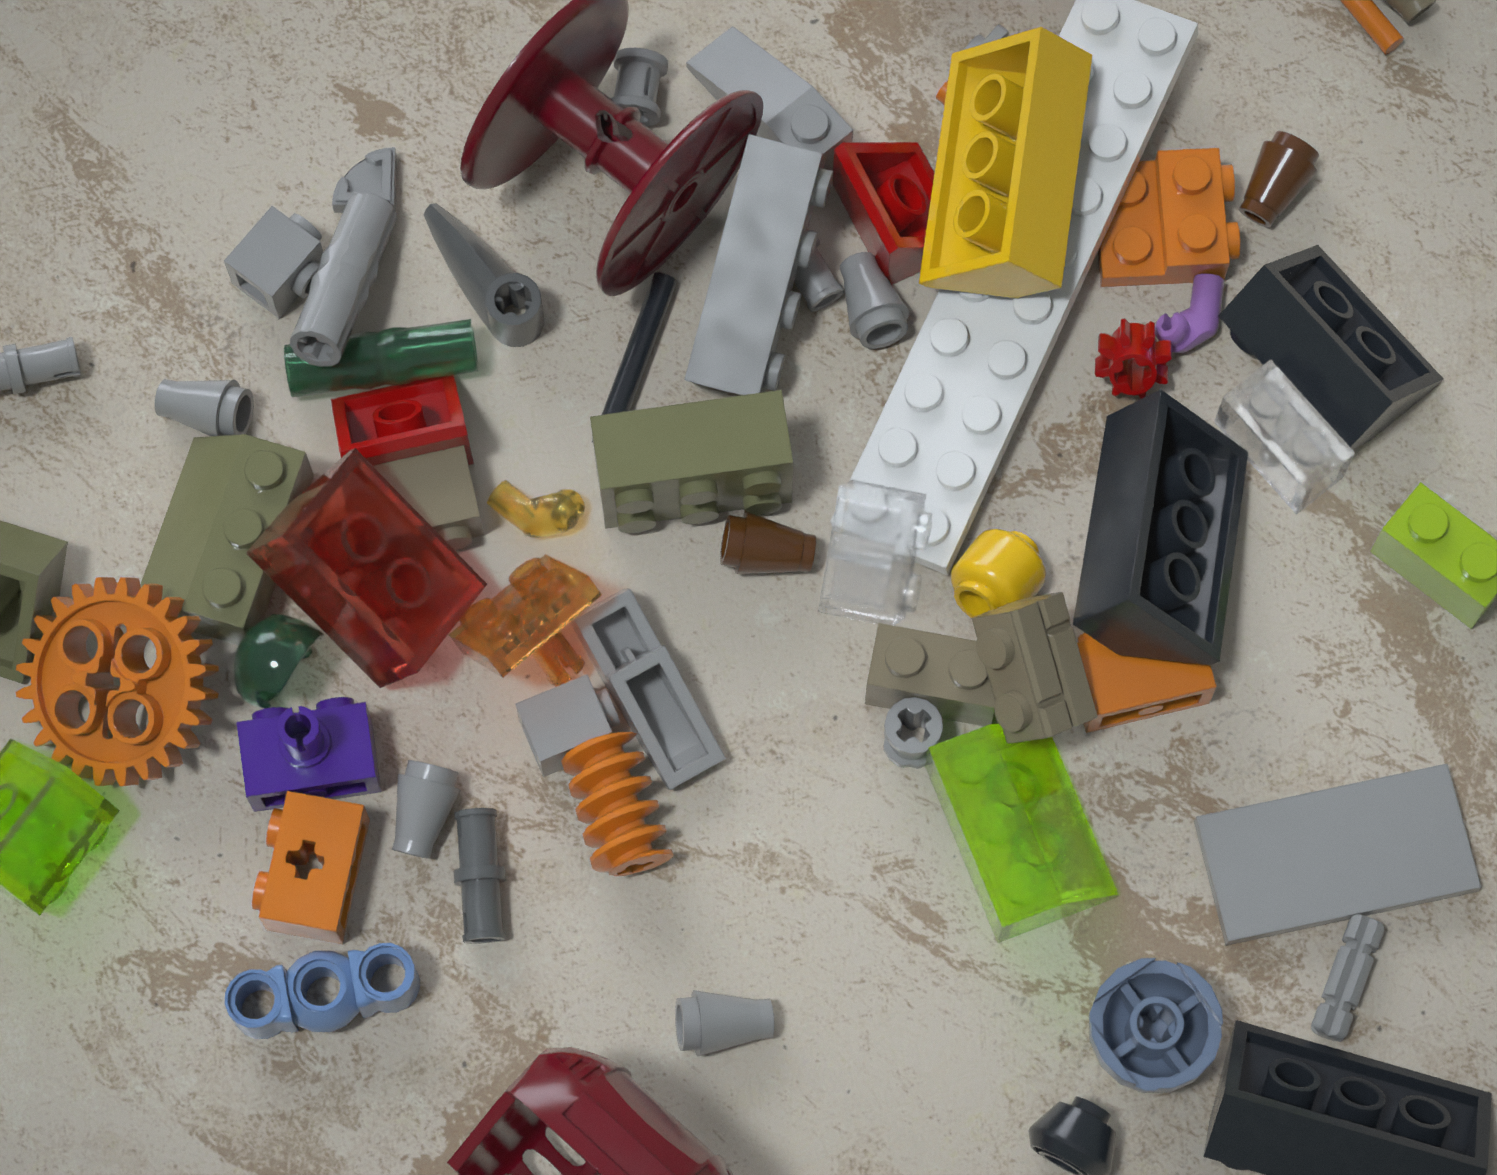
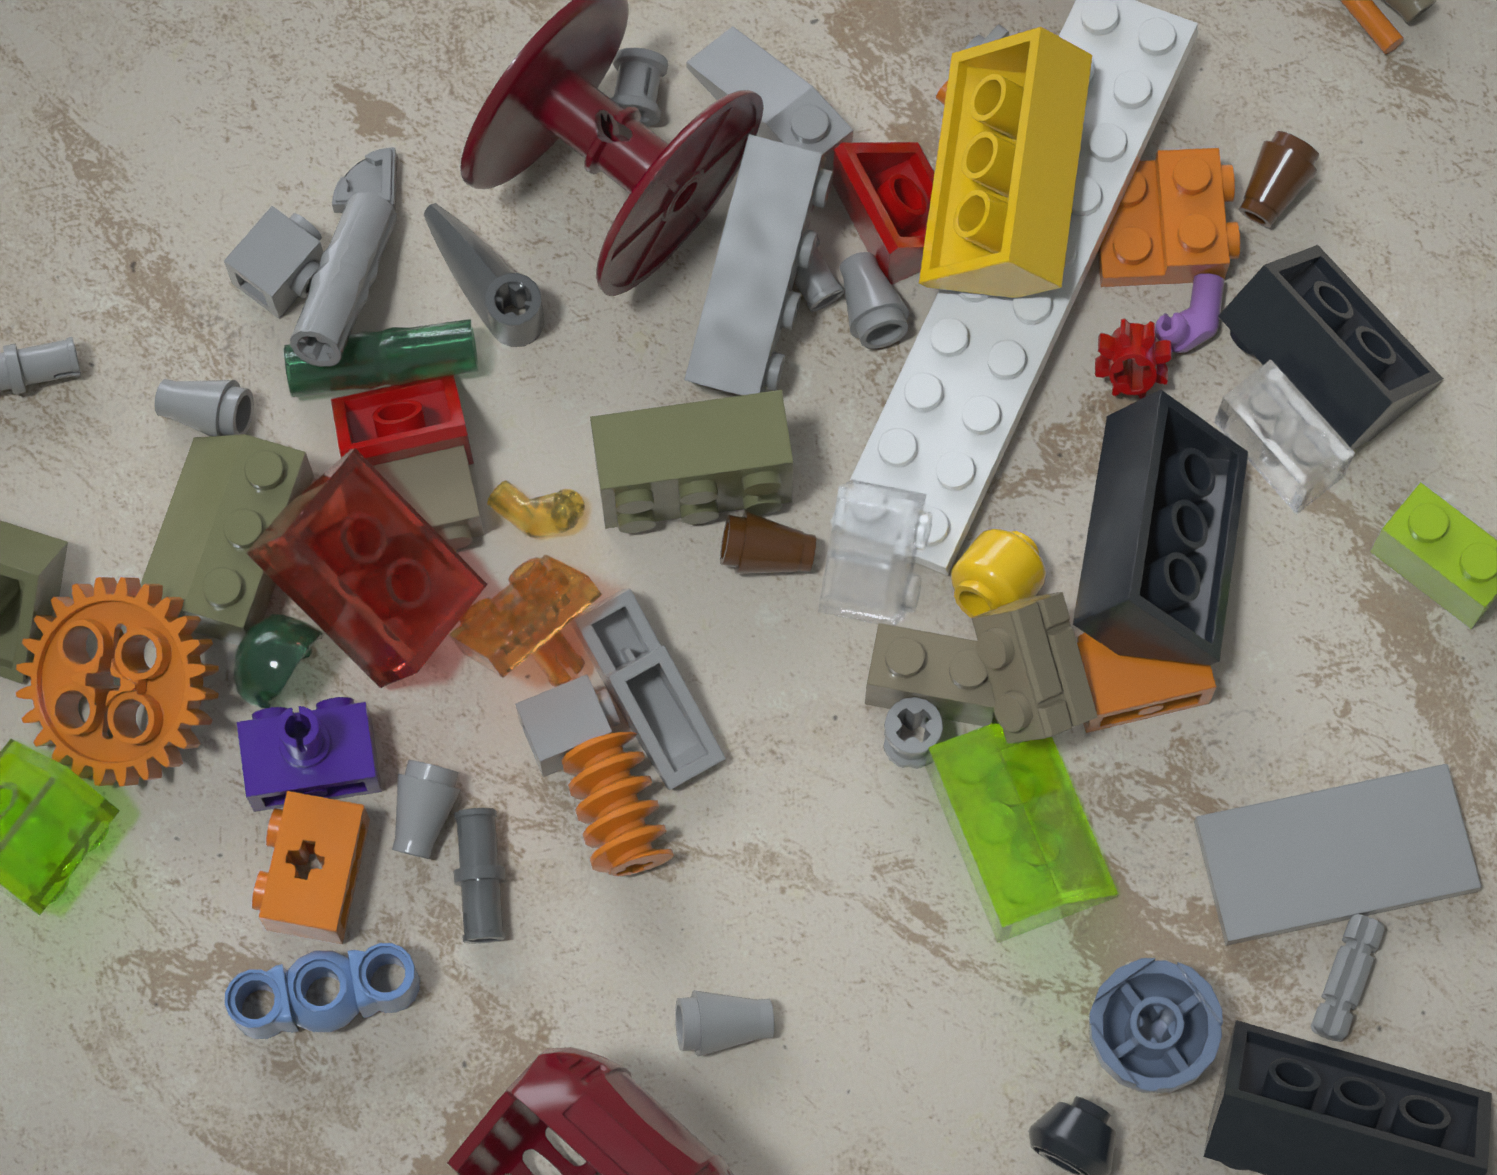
(640, 344): black bar -> none

